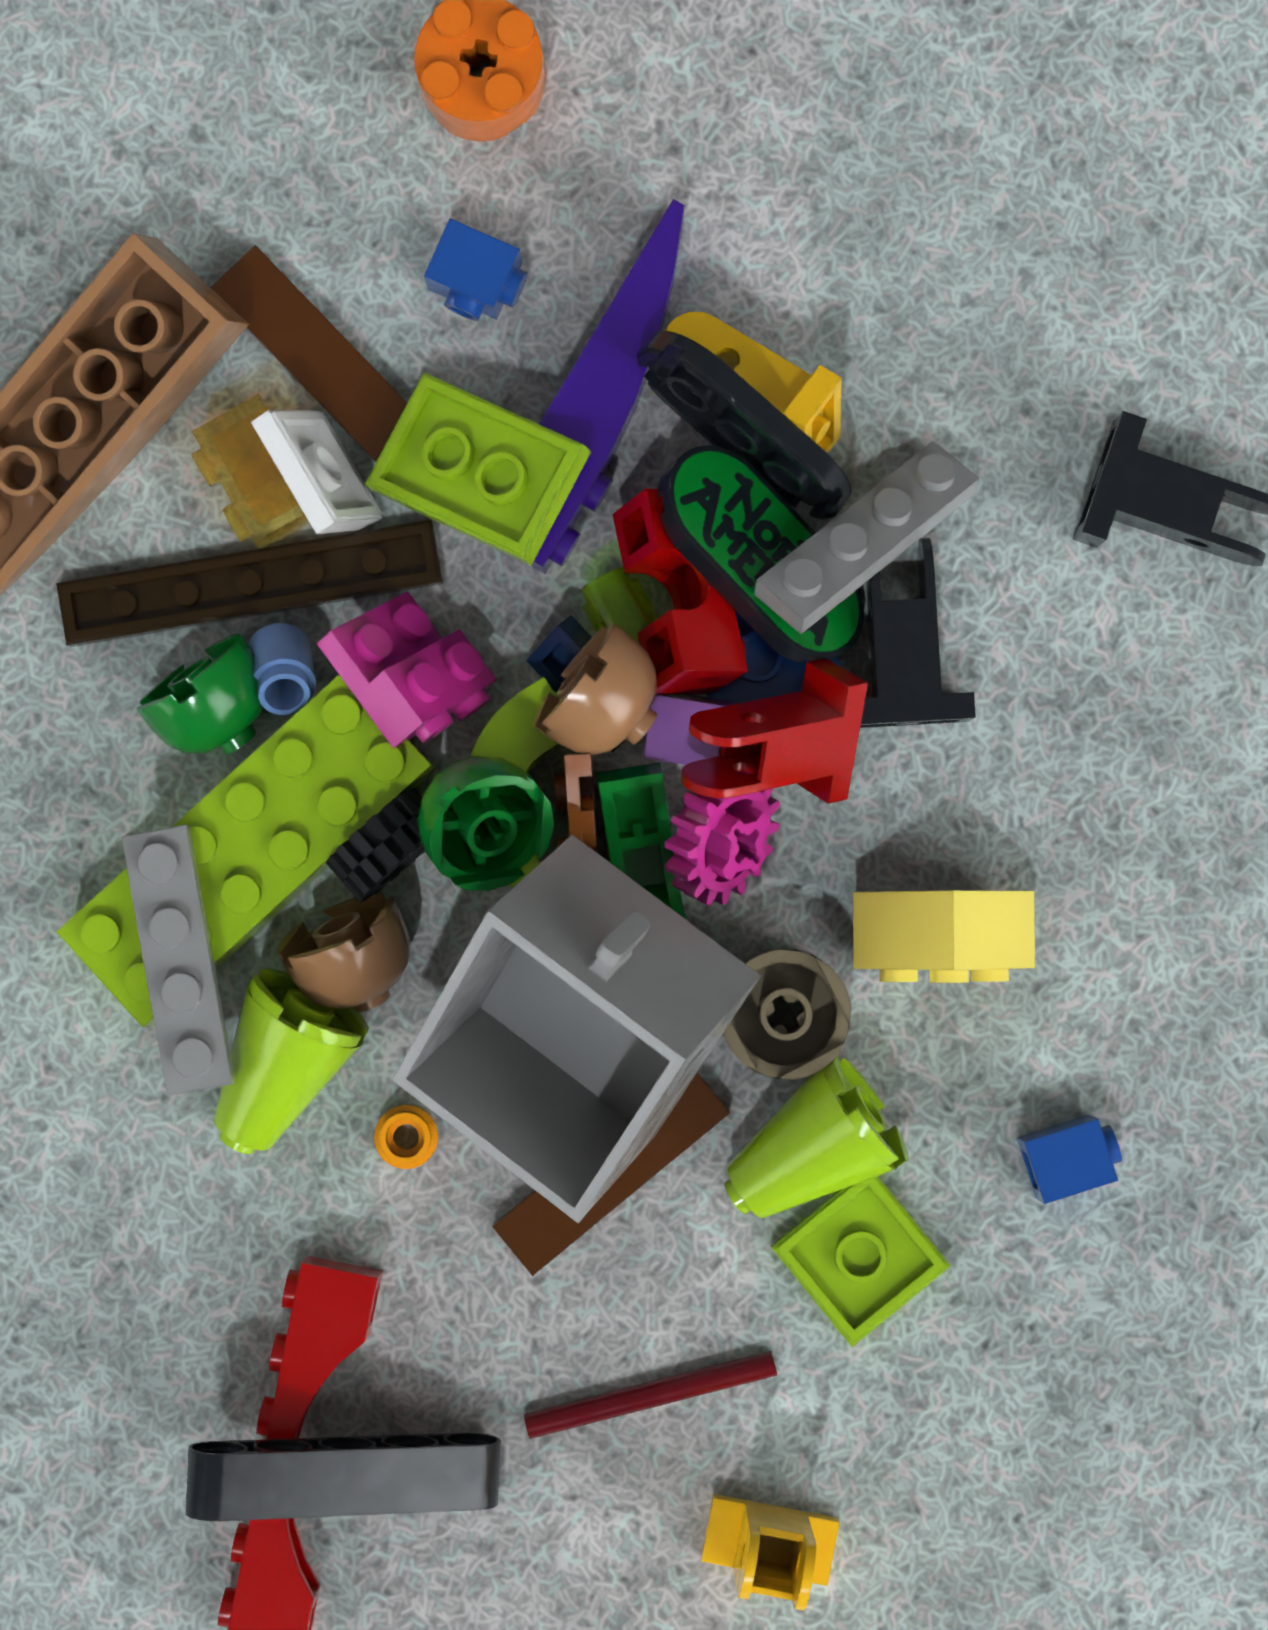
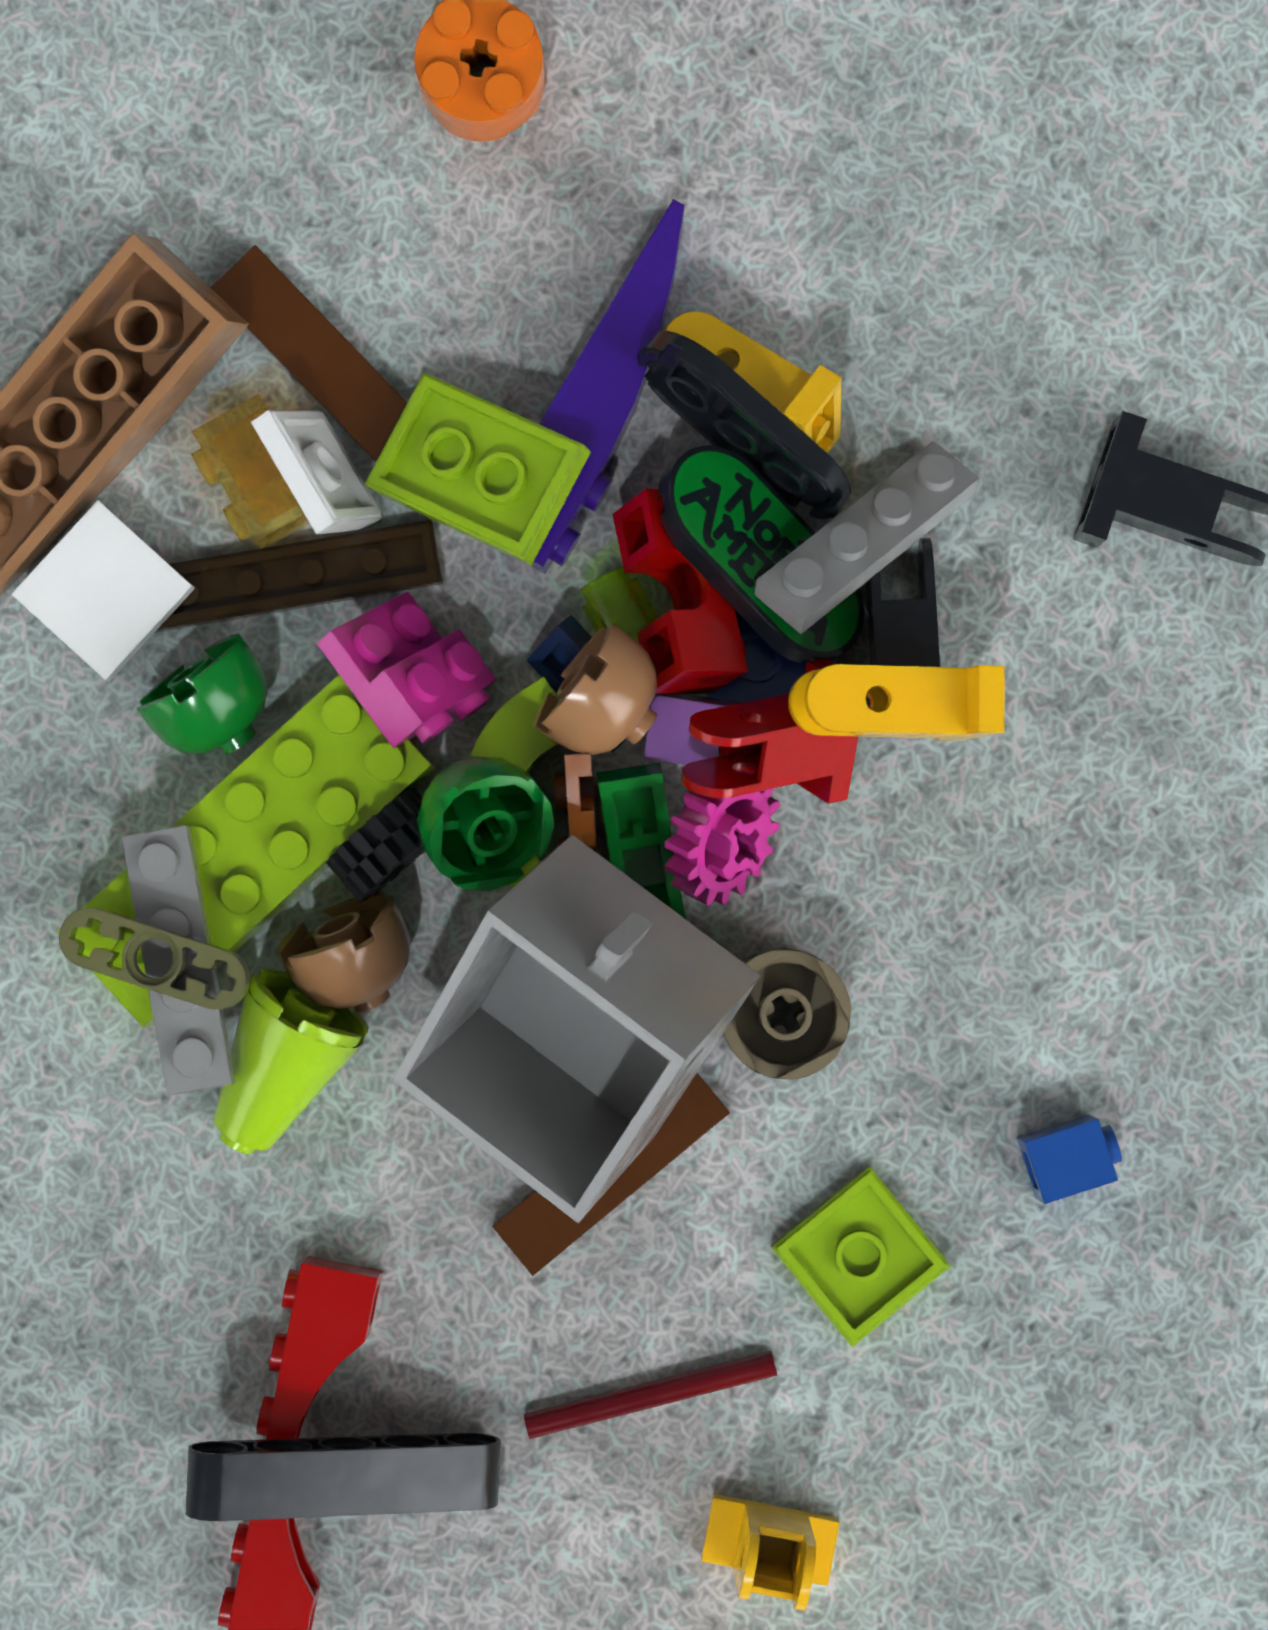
(102, 959): none -> olive beam
(103, 591): none -> white tile
(283, 667): medium blue brick -> none
(406, 1157): light orange plate -> none
(475, 272): blue brick -> none
(816, 1144): lime cone -> none
(903, 701): none -> yellow piece
(944, 934): light yellow brick -> none

